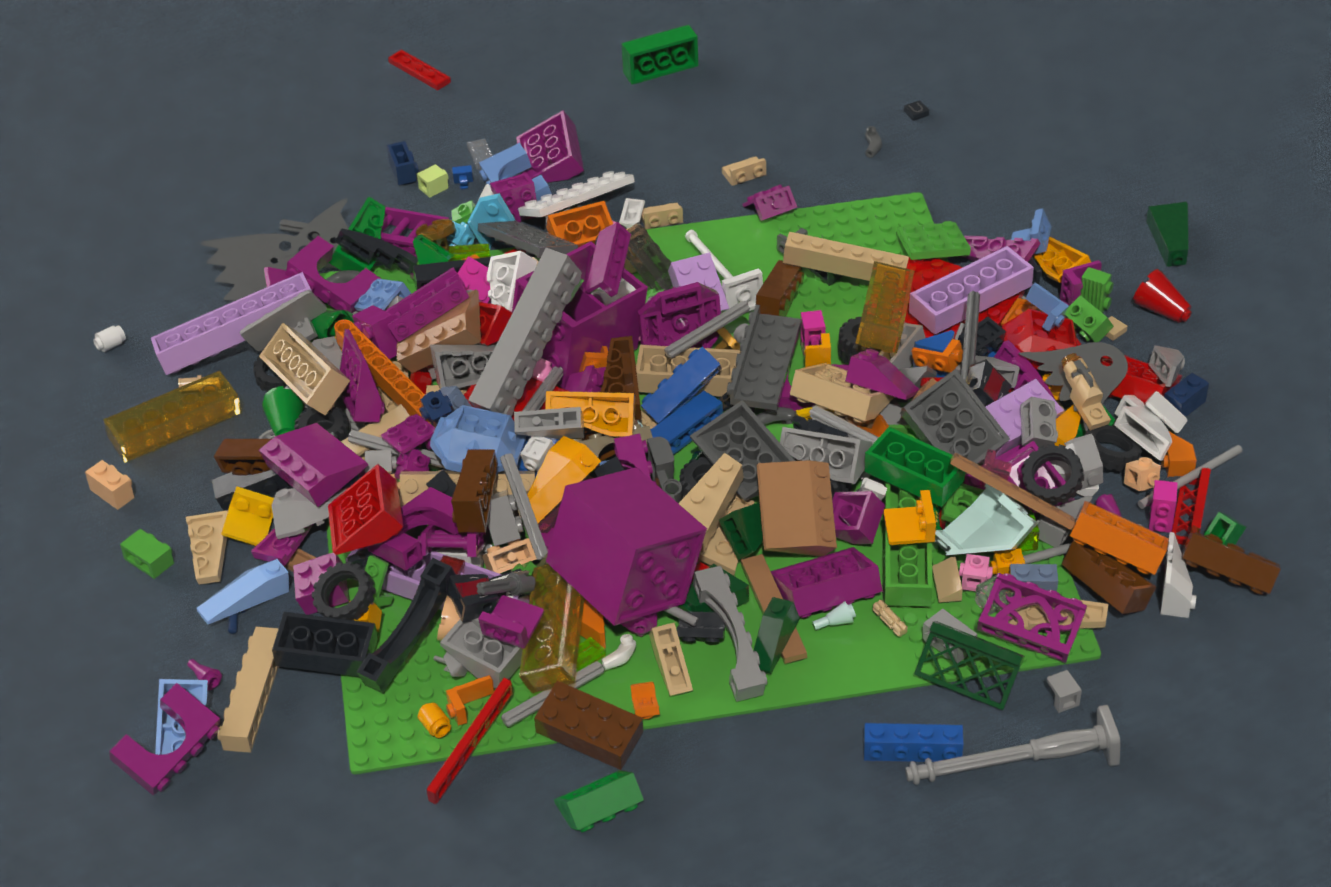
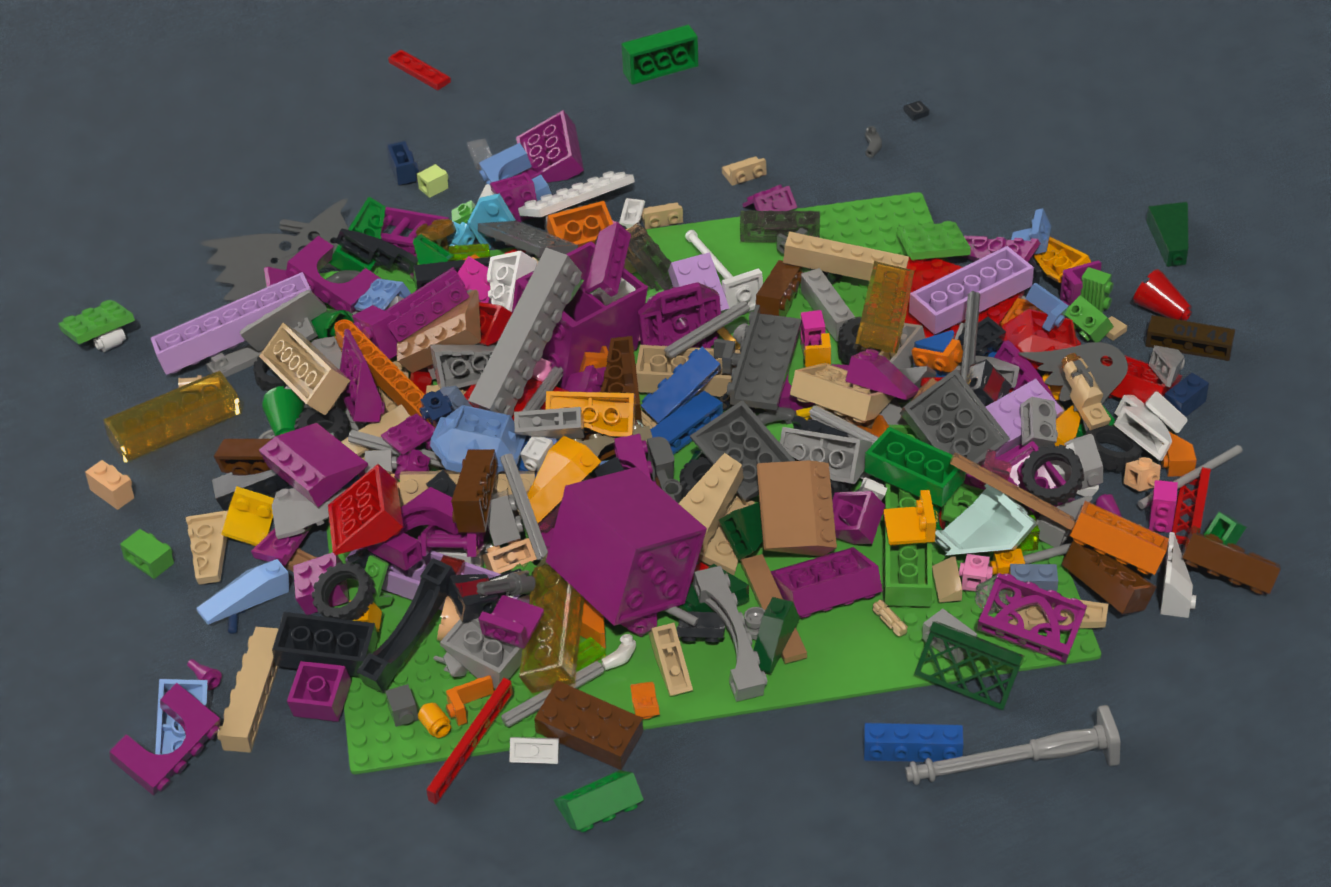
(96, 321): none -> bright green plate
(234, 361): none -> light grey hinge
(319, 691): none -> magenta brick
(401, 705): none -> dark grey brick
(462, 175): blue tile -> none
(534, 750): none -> white plate
(726, 350): none -> dark grey bracket
(753, 620): none -> light grey wheel
(777, 222): none -> clear smoke brick
(824, 297): none -> light grey brick
(840, 615): light aqua cone -> none
(1066, 691): light grey panel -> none
(1191, 337): none -> dark brown brick

